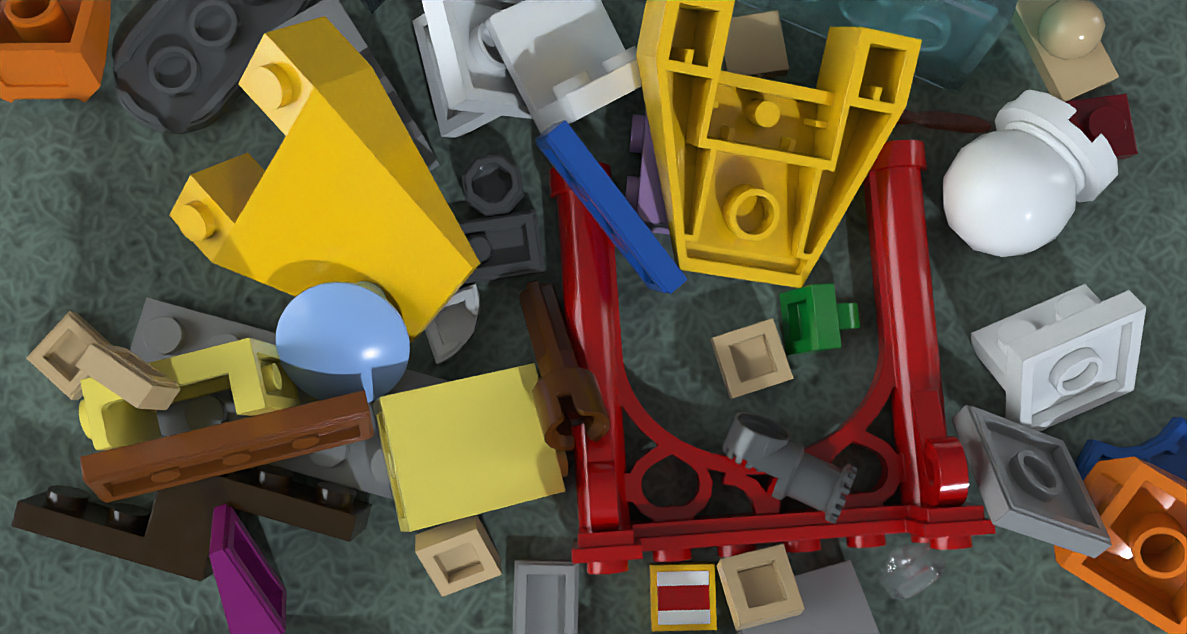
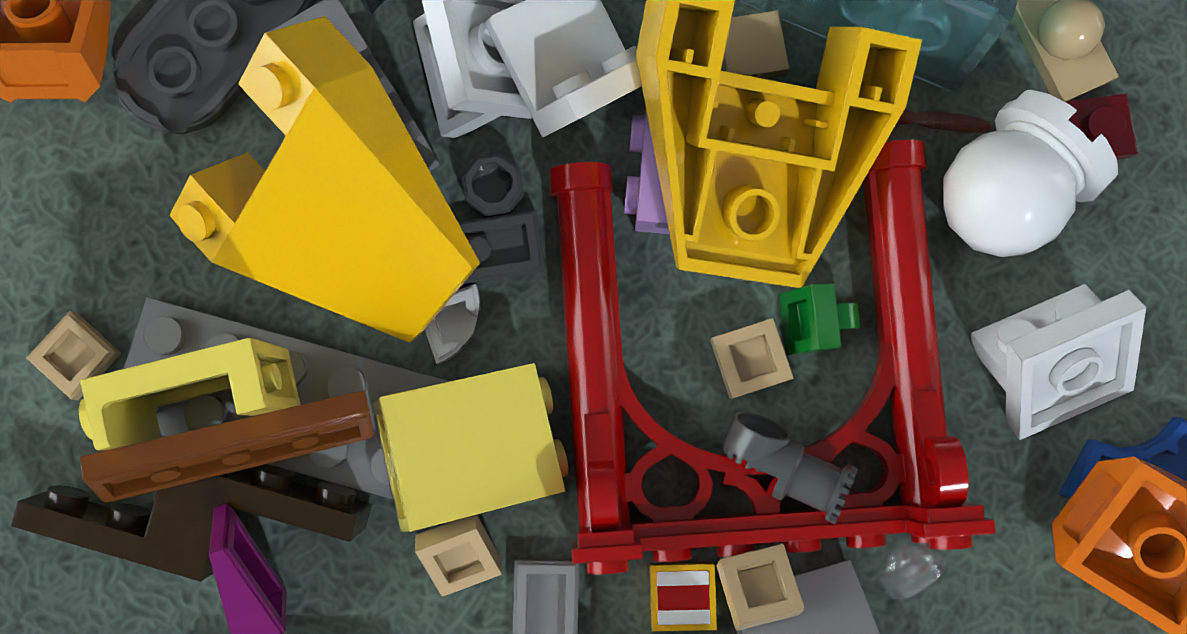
(128, 376): tan tile -> none
(343, 341): light blue dish -> none
(565, 392): reddish brown piece -> none
(609, 208): blue tile -> none
(1030, 482): light grey tile -> none

